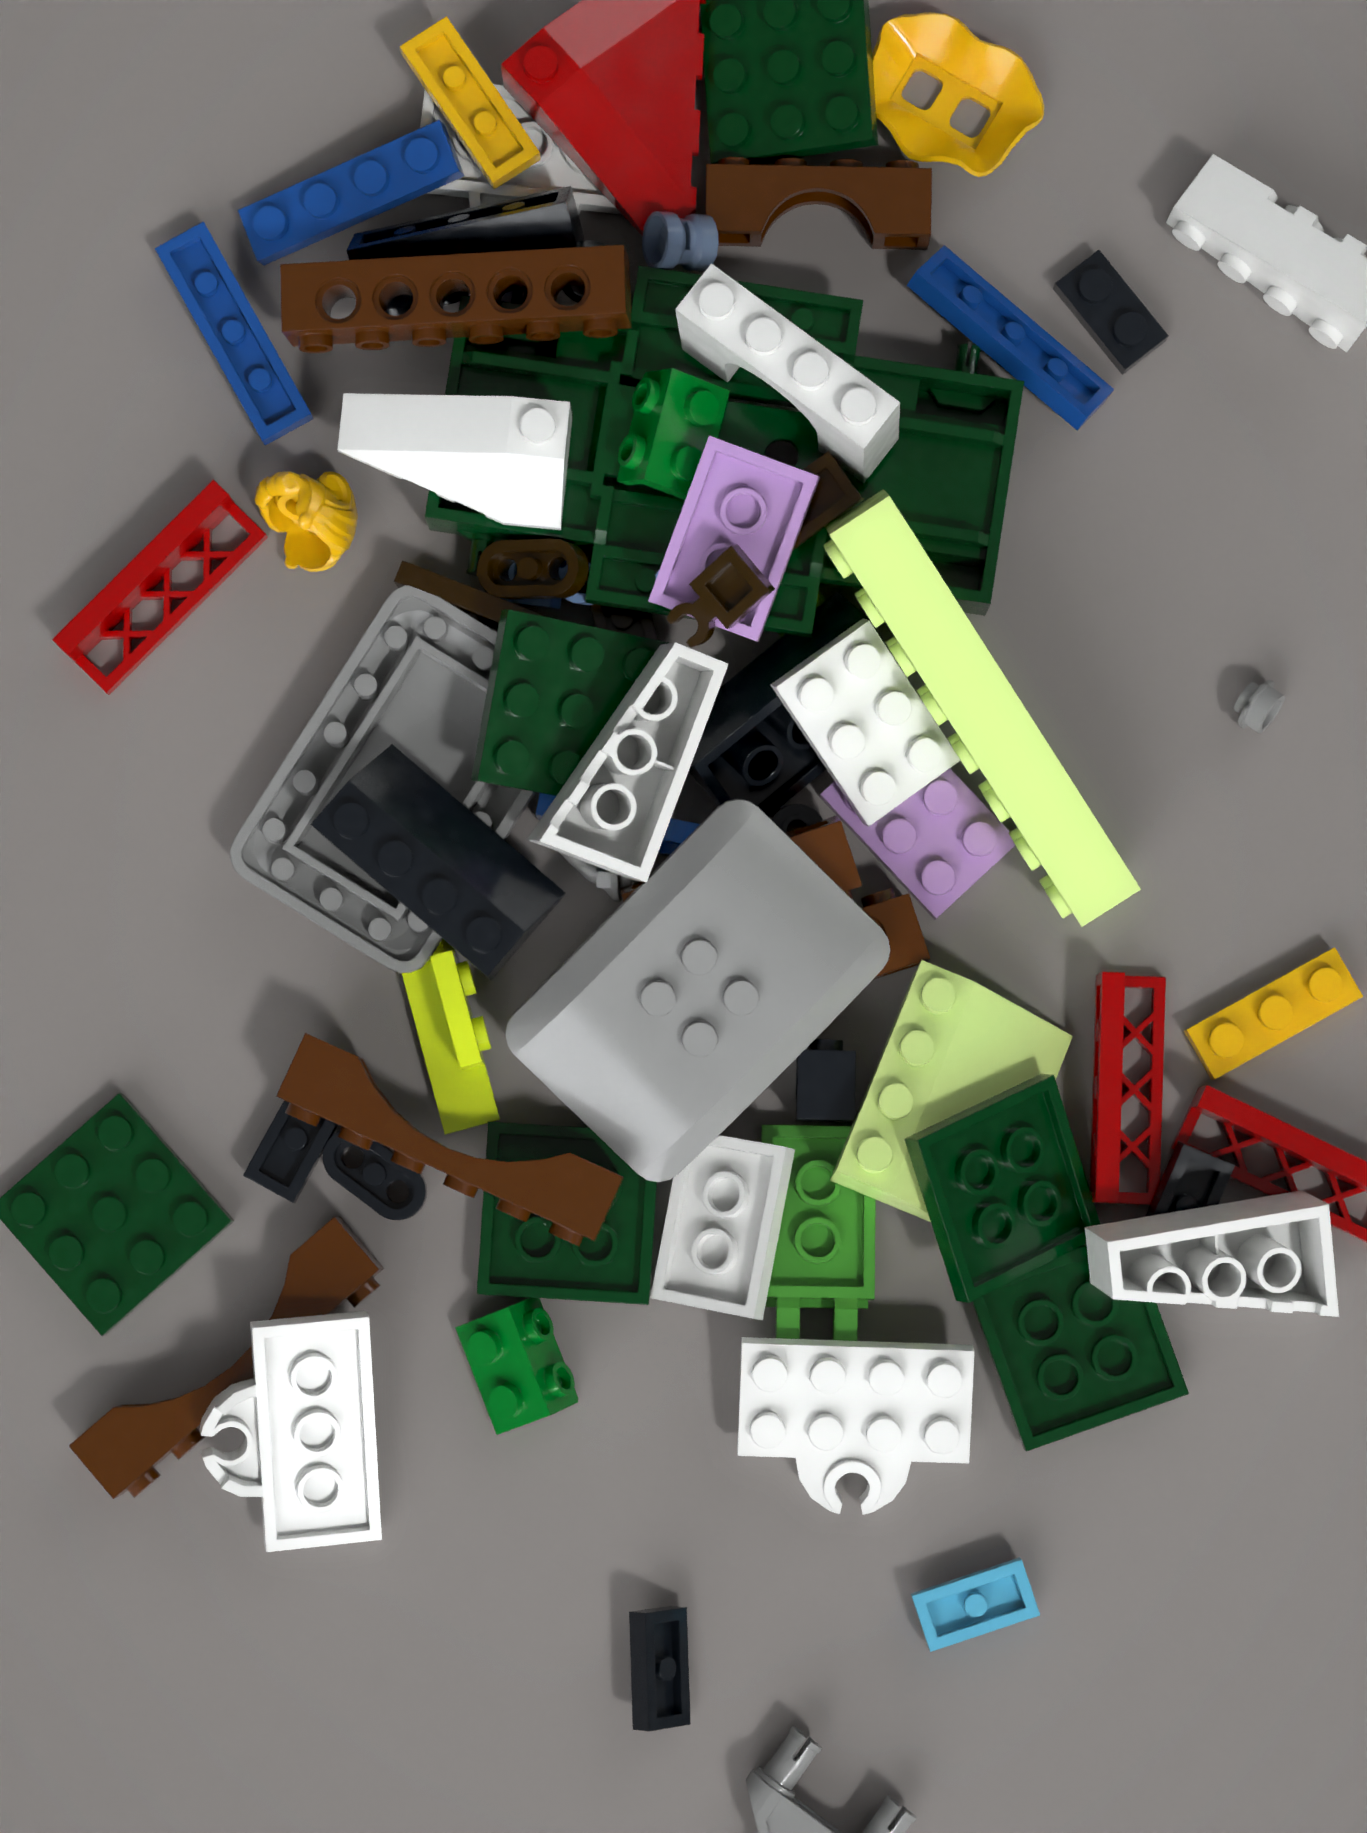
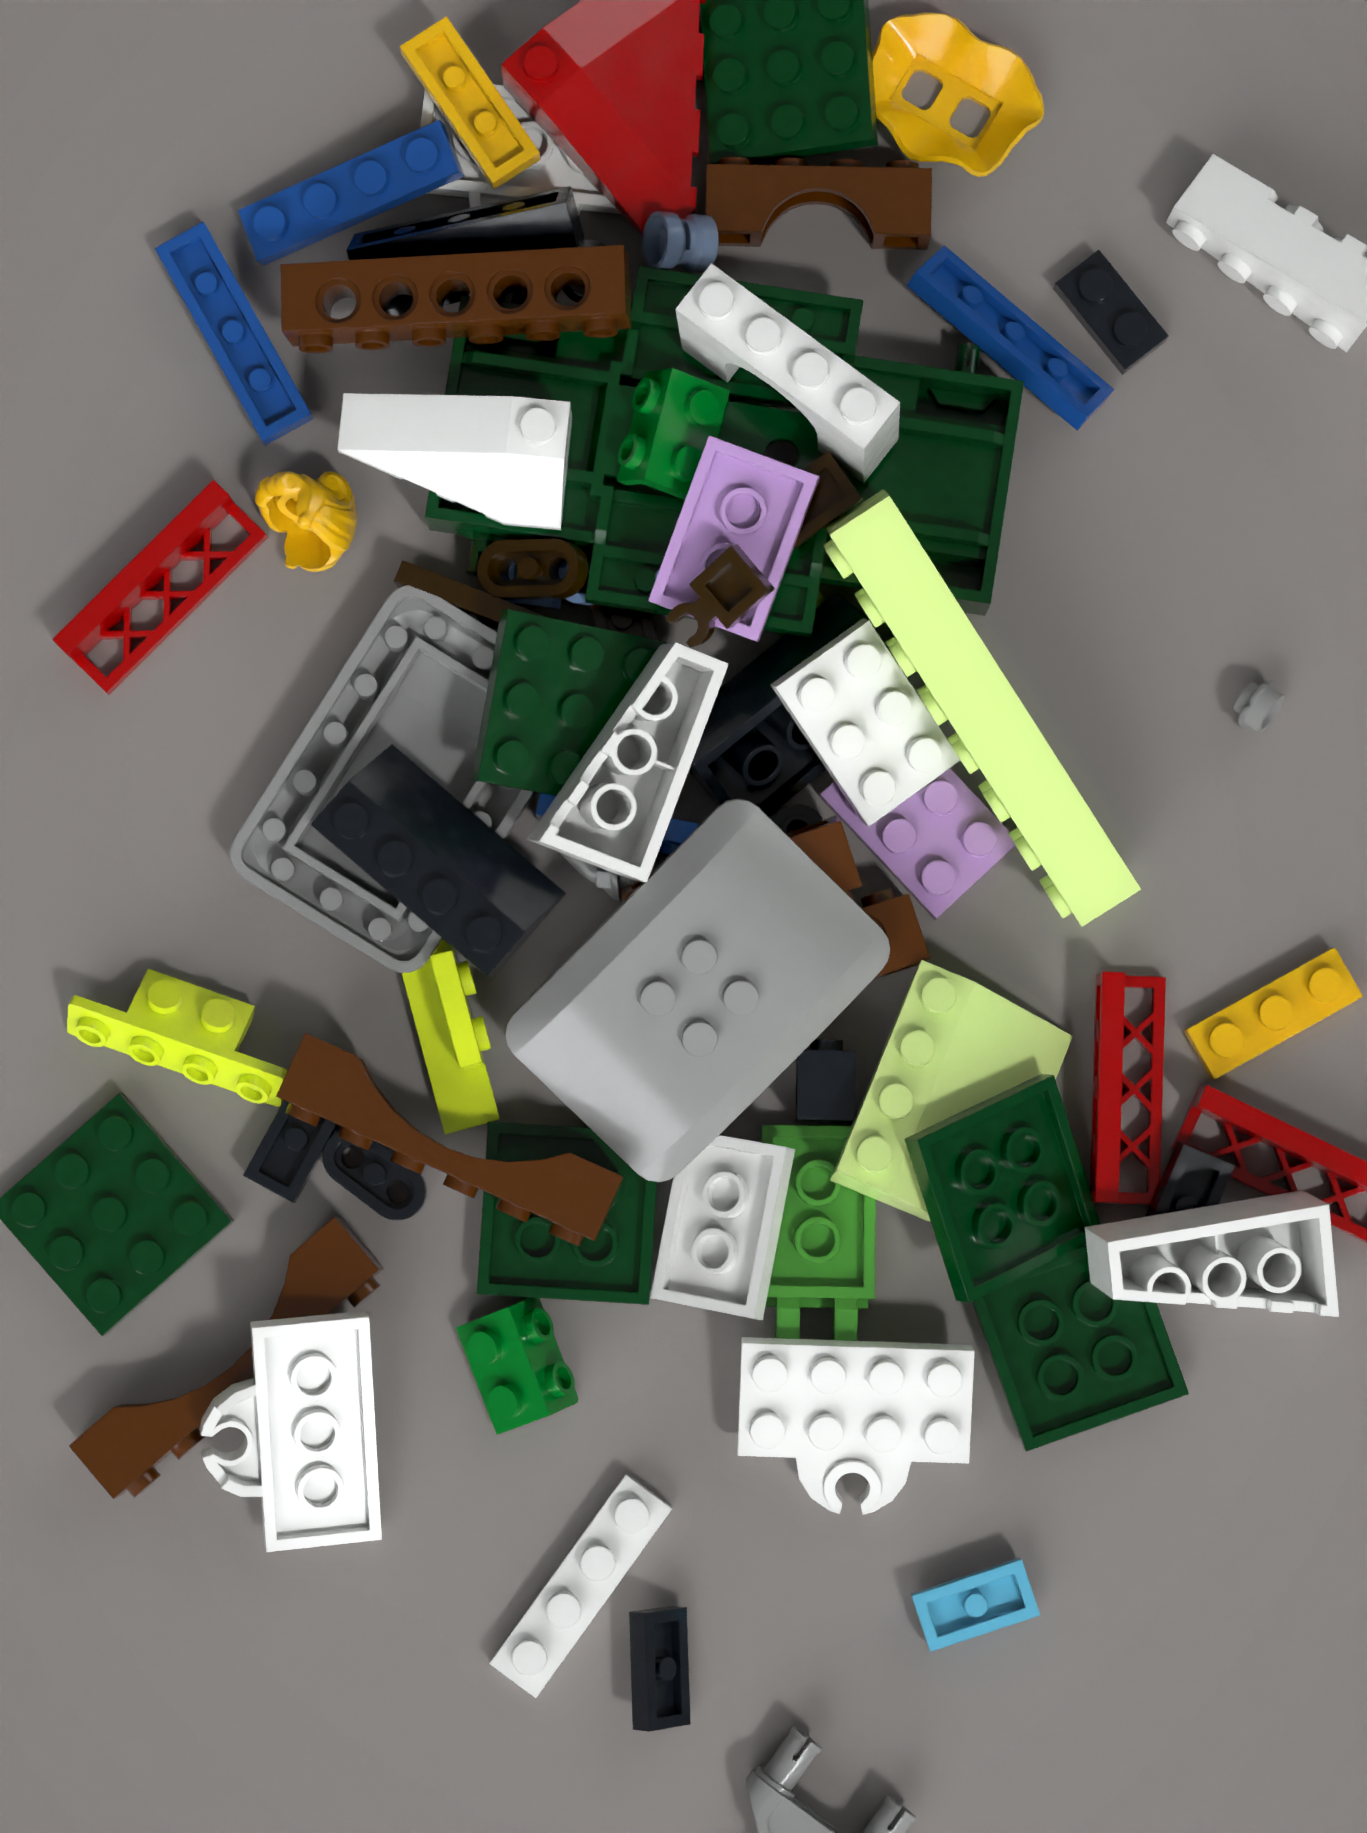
(182, 1031): none -> neon yellow bracket
(580, 1585): none -> white plate

